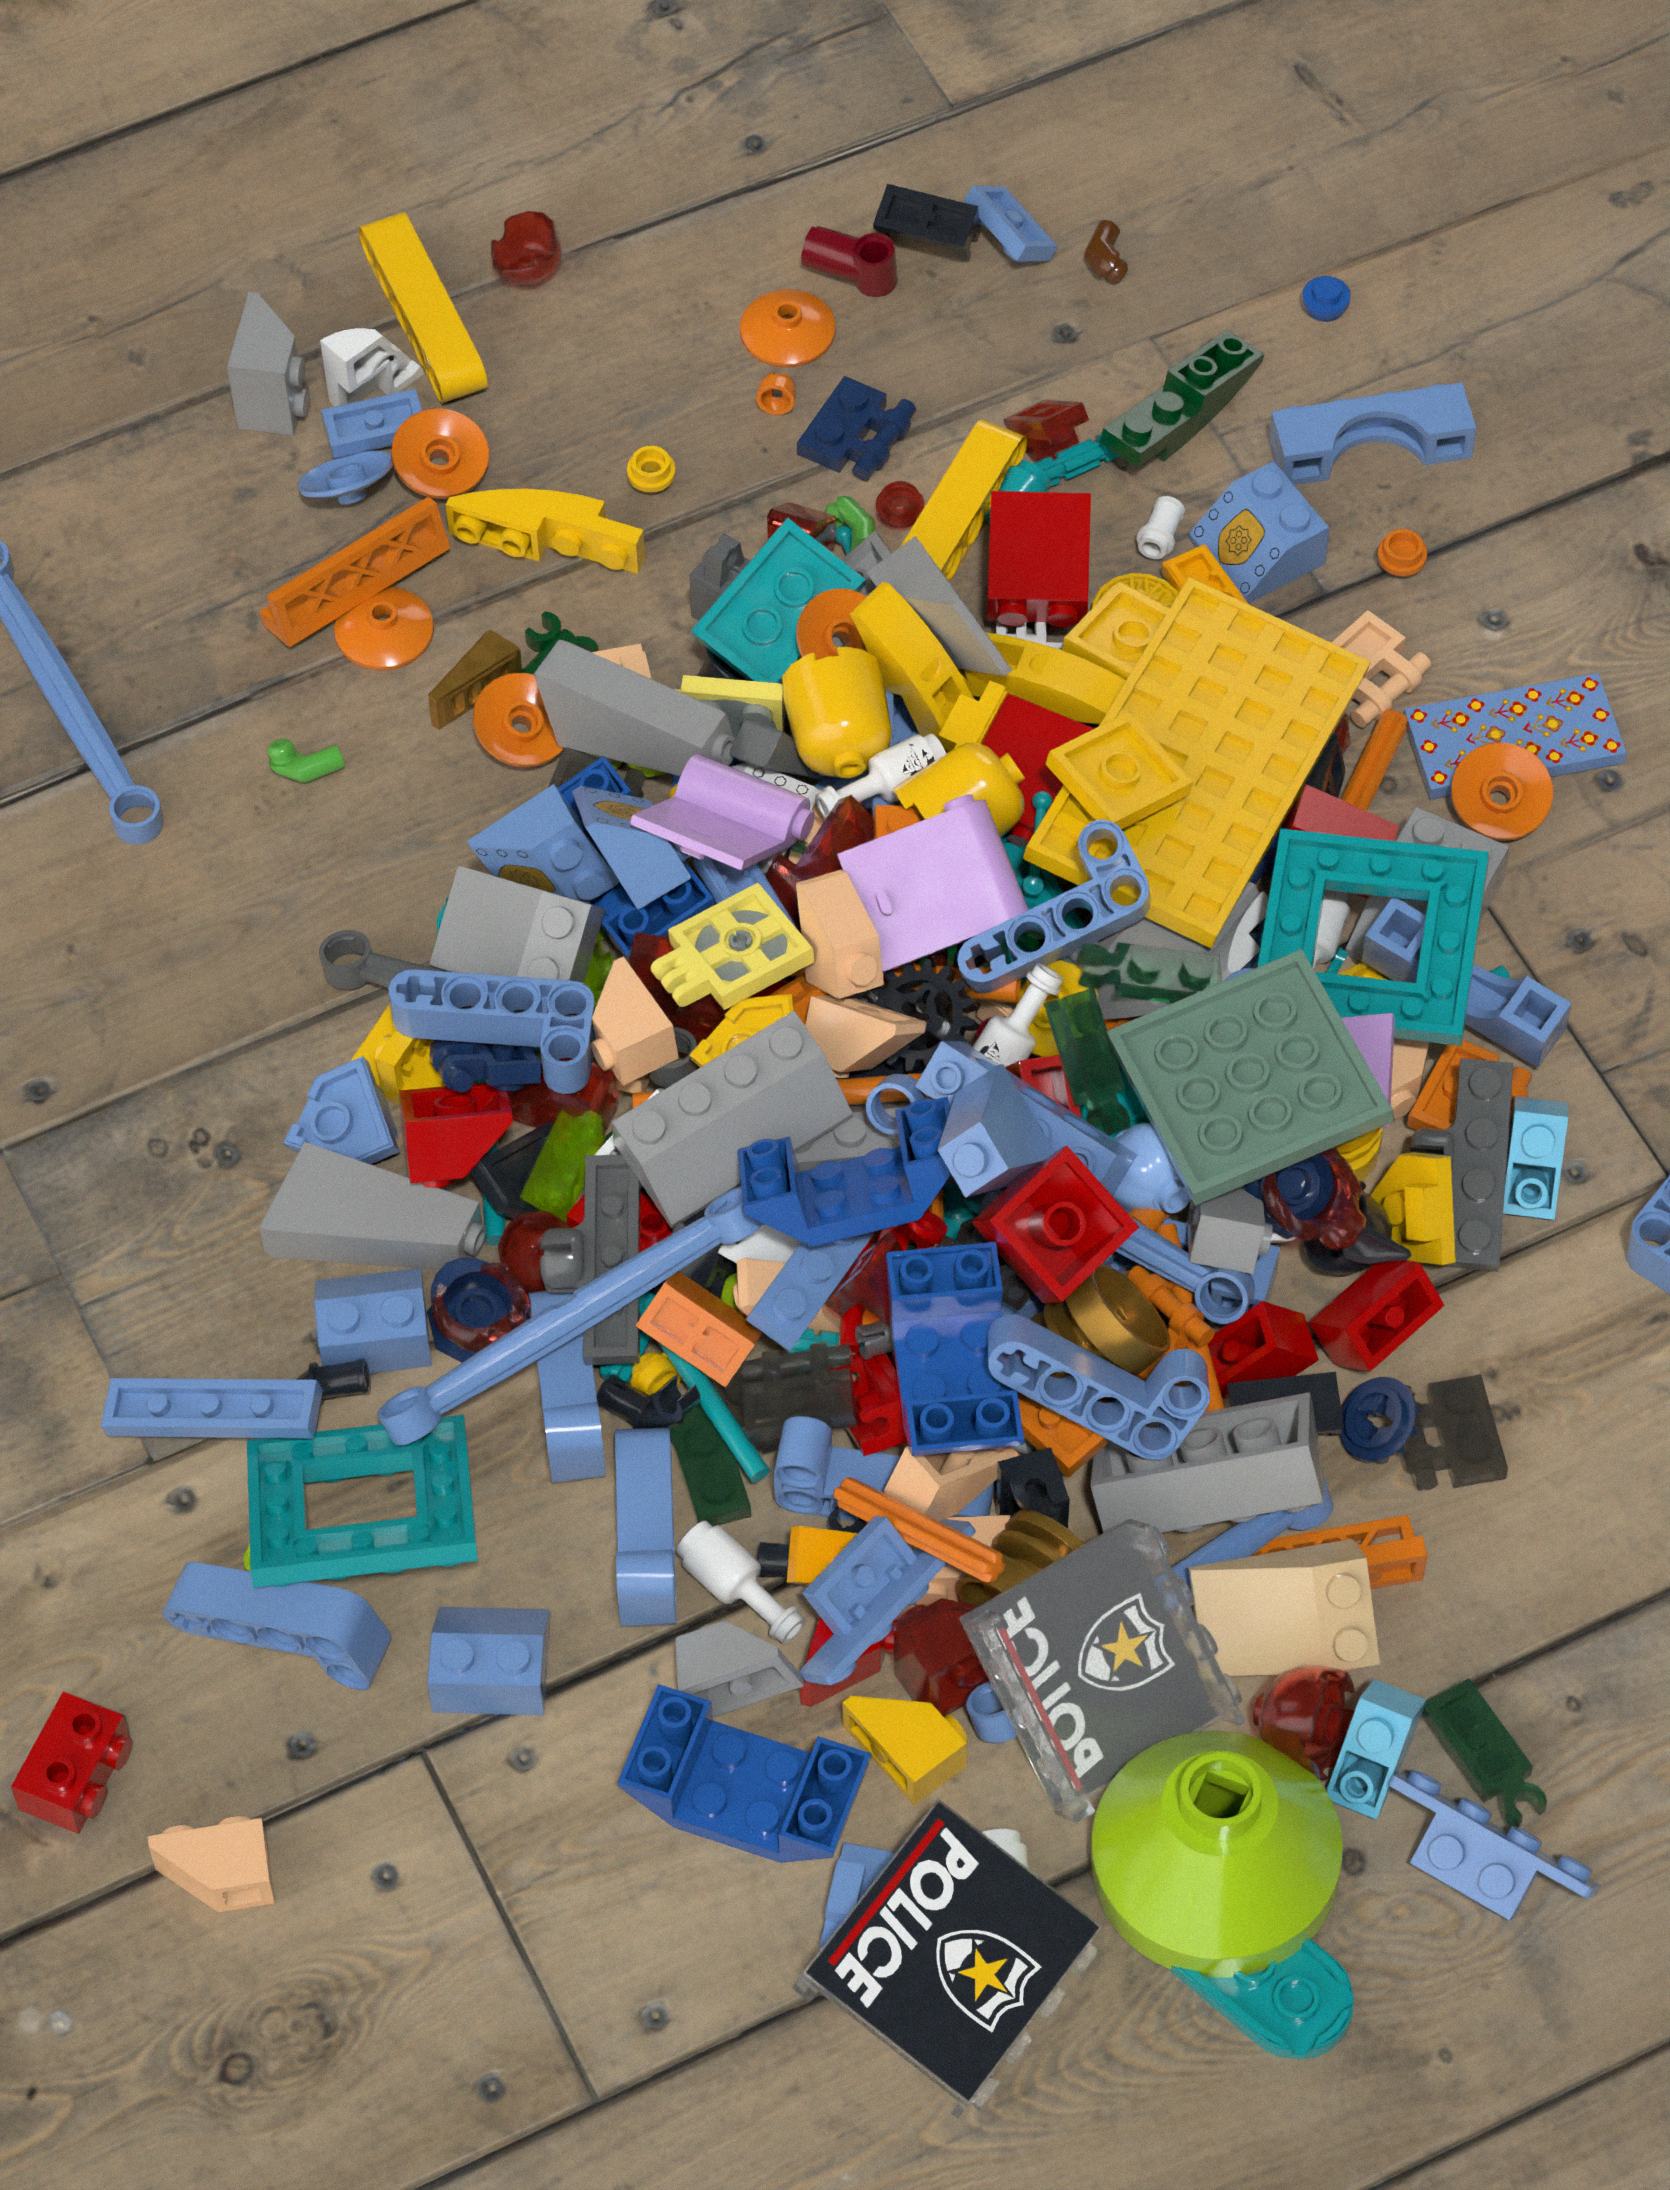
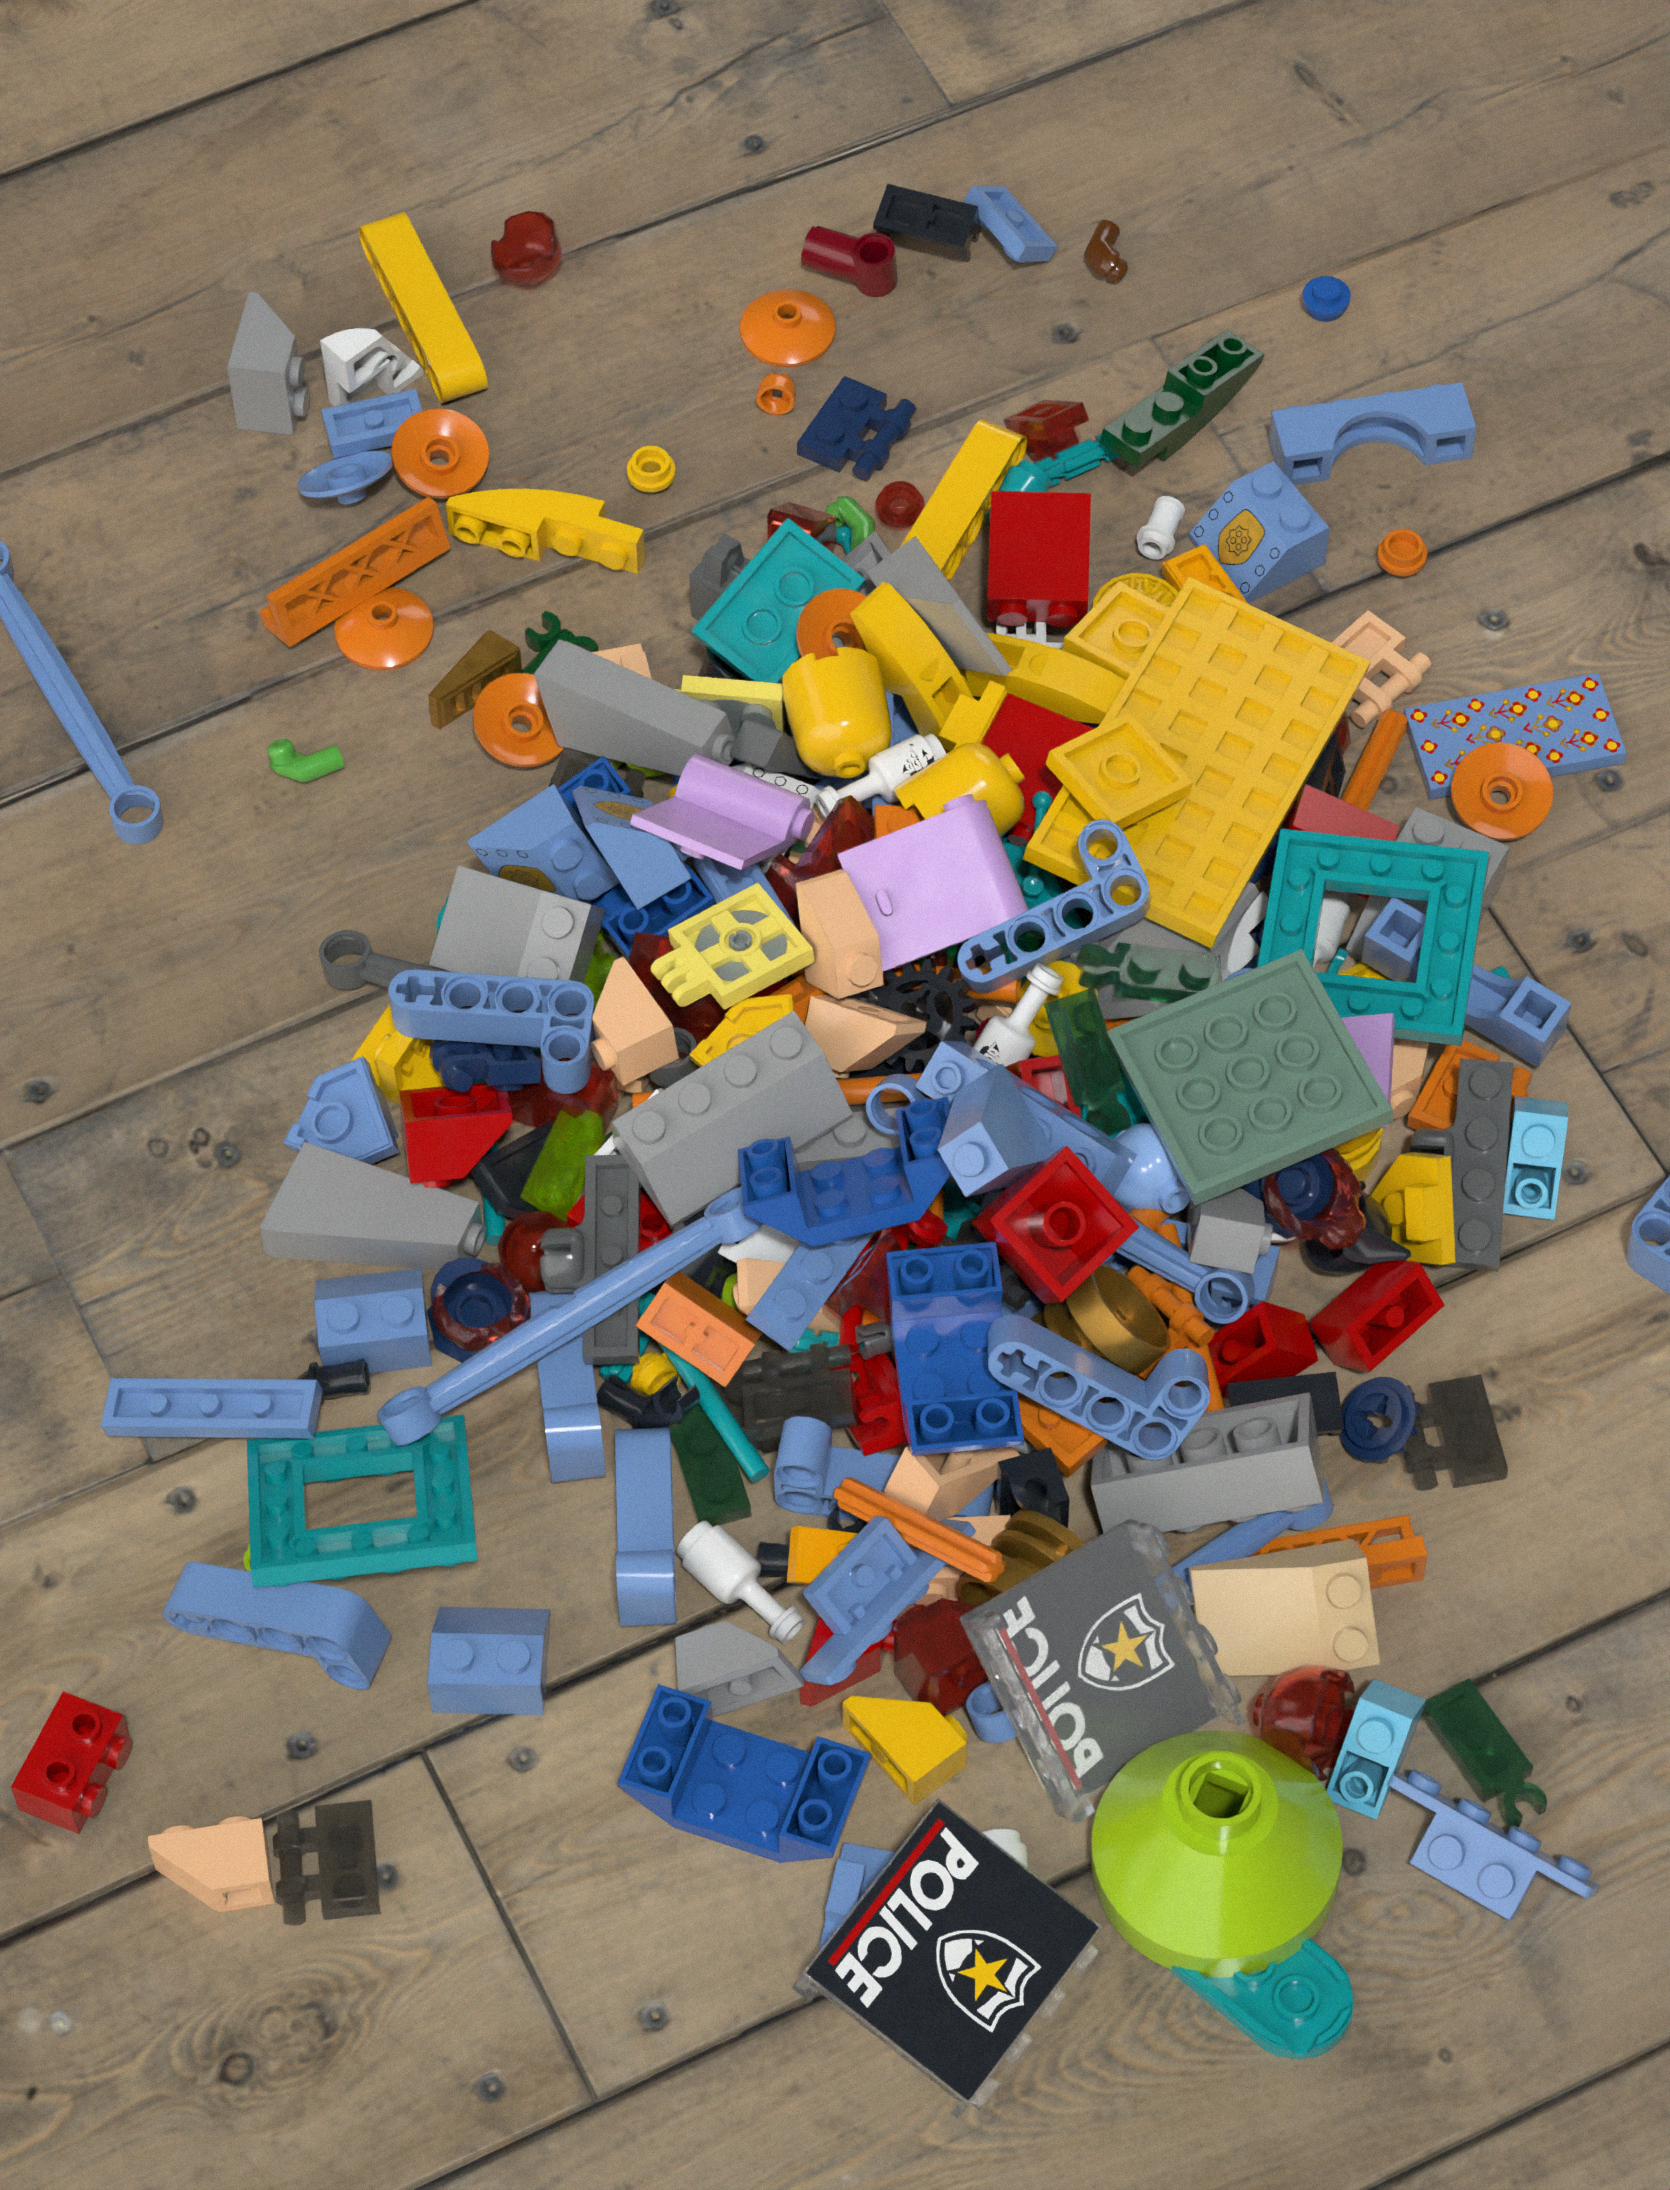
(345, 1859): none -> clear smoke plate

